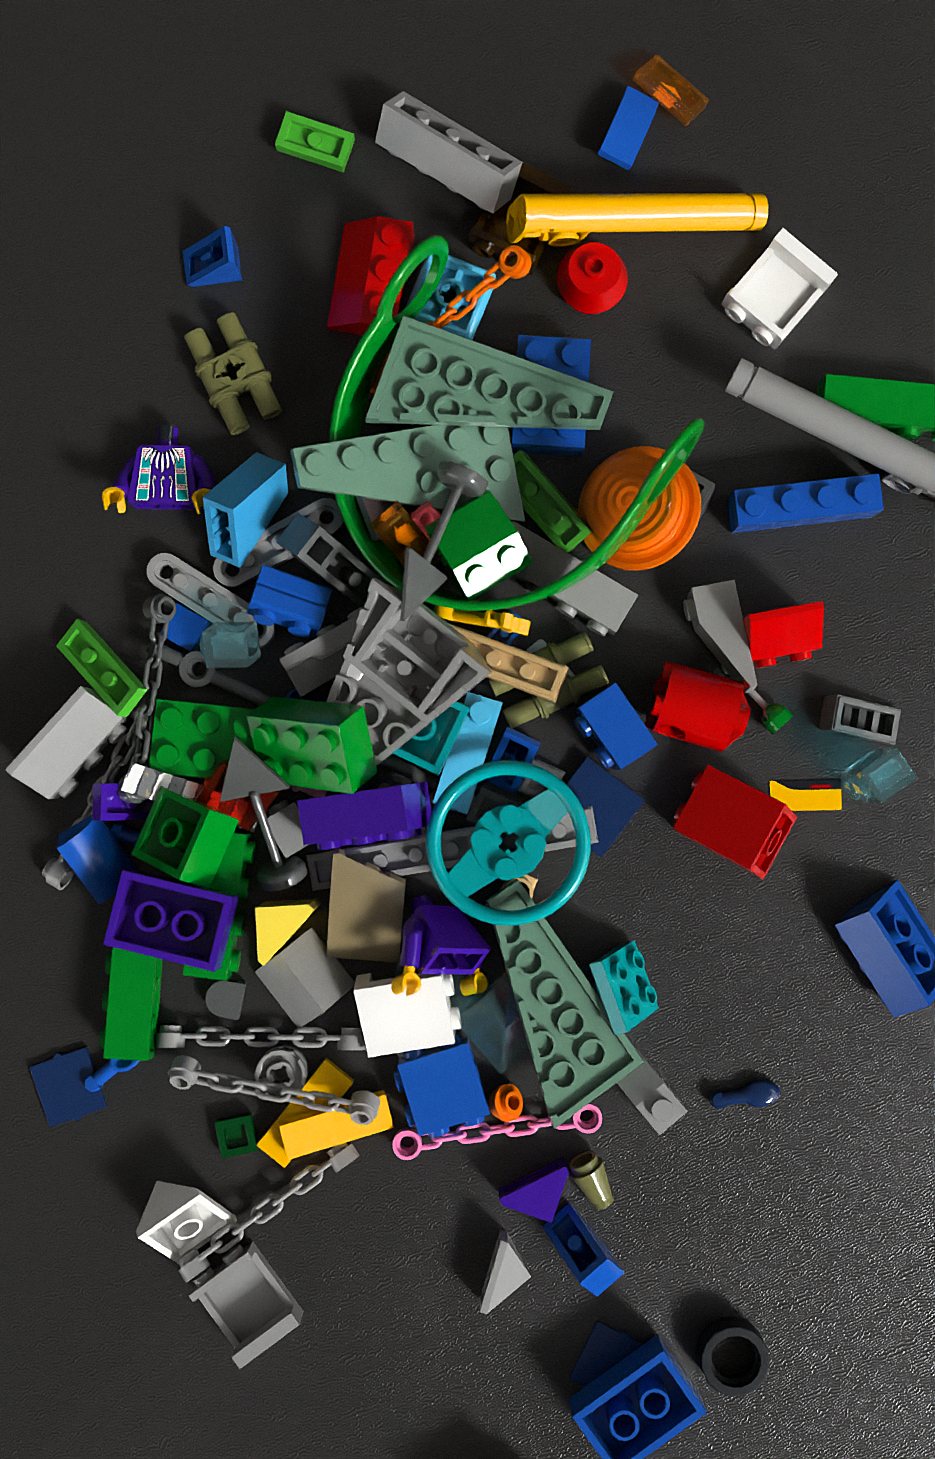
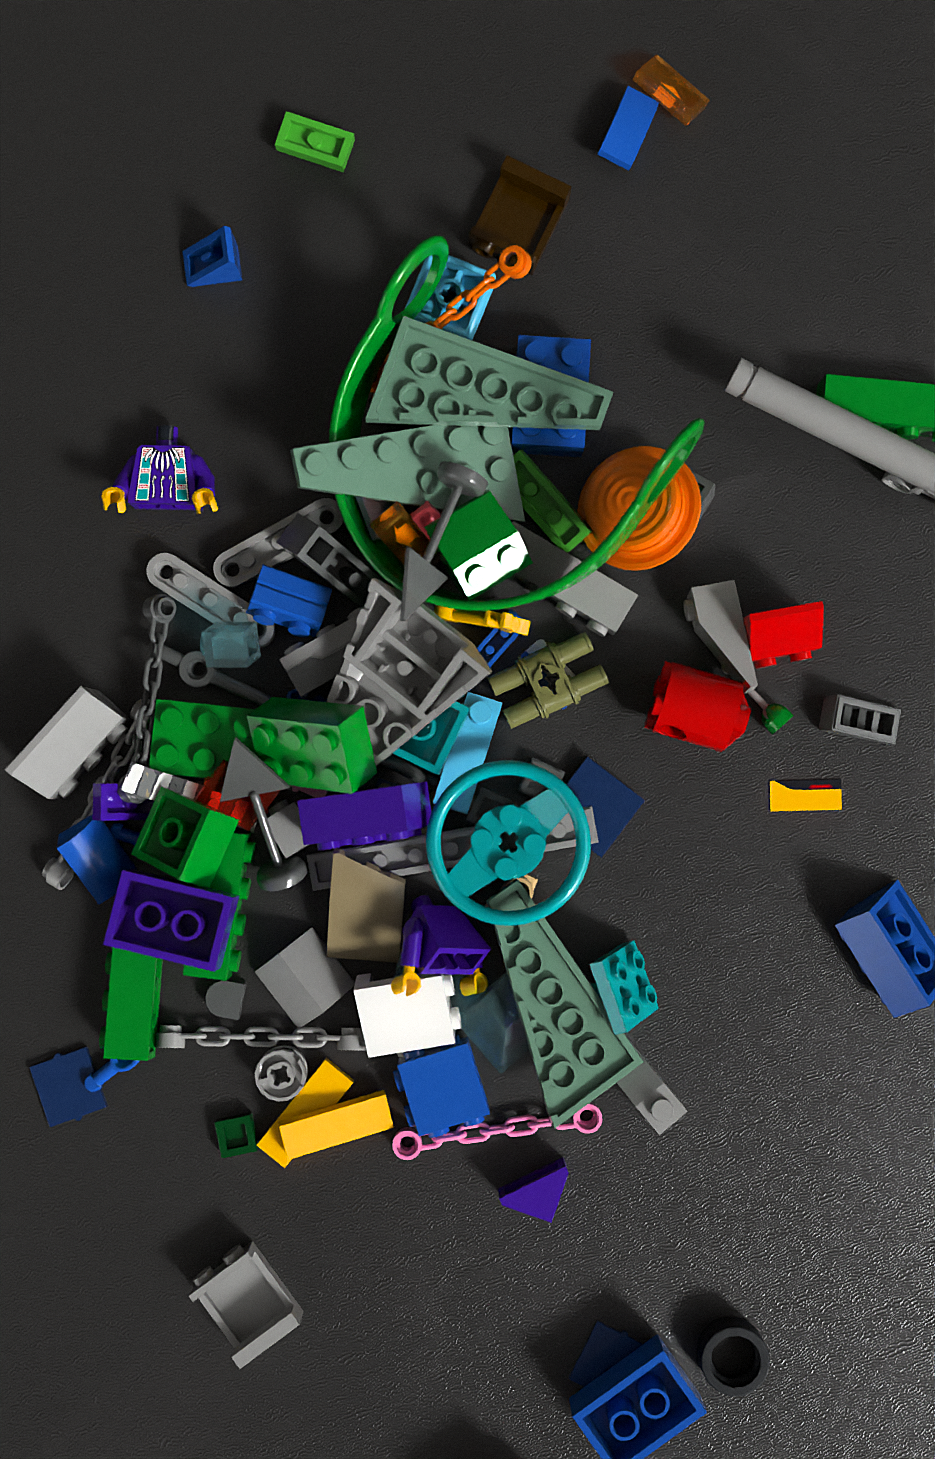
(101, 668): bright green plate -> none
(181, 1220): white slope -> none
(186, 628): blue tile -> none
(195, 1263): light grey piece -> none
(216, 376): olive pin -> none
(243, 507): dark azure slope -> none
(278, 922): light yellow slope -> none
(362, 1106): light grey piece -> none
(366, 263): red slope -> none
(447, 152): light grey brick -> none
(503, 1275): light grey slope -> none
(506, 1102): orange plate -> none
(513, 747): blue slope -> none
(518, 667): tan tile -> none
(571, 217): yellow piece -> none
(583, 1250): blue slope -> none
(591, 1178): olive cone -> none
(592, 278): red cone -> none
(614, 728): blue brick -> none
(734, 821): red slope -> none
(755, 1093): dark blue piece -> none
(778, 289): white panel -> none
(805, 503): blue brick -> none
(878, 775): clear light blue brick -> none

